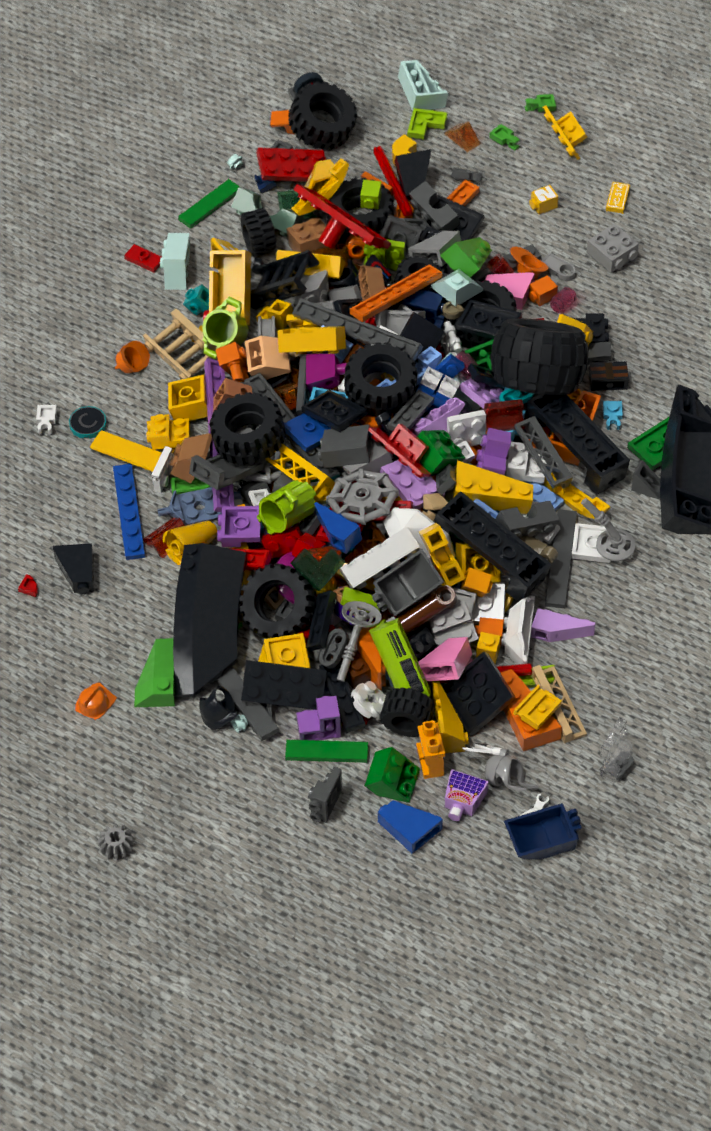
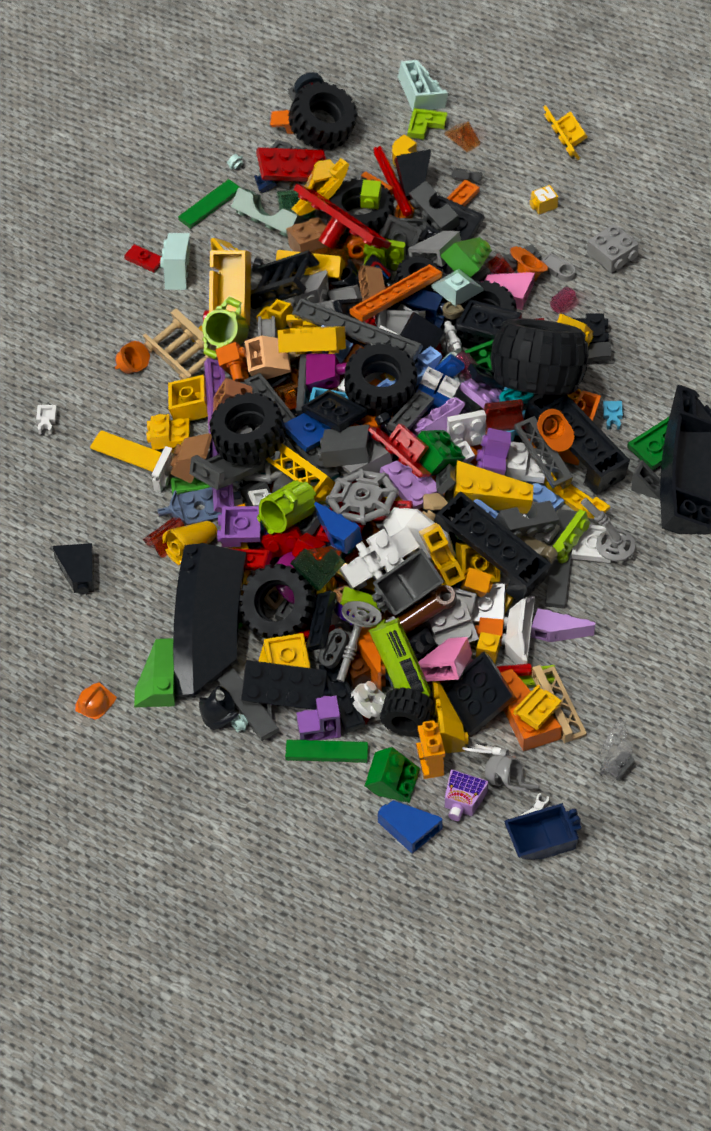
(28, 586): red tile -> none
(87, 422): black tile -> none
(115, 841): light grey gear -> none
(128, 512): blue plate -> none
(197, 299): teal brick -> none
(258, 232): black tyre -> none
(325, 795): dark grey plate -> none
(384, 551): none -> white plate
(503, 135): bright green plate -> none
(540, 102): bright green plate -> none
(542, 290): orange brick -> none
(555, 430): none -> orange piece
(571, 535): none -> lime plate
(608, 376): black brick -> none
(617, 197): yellow tile -> none

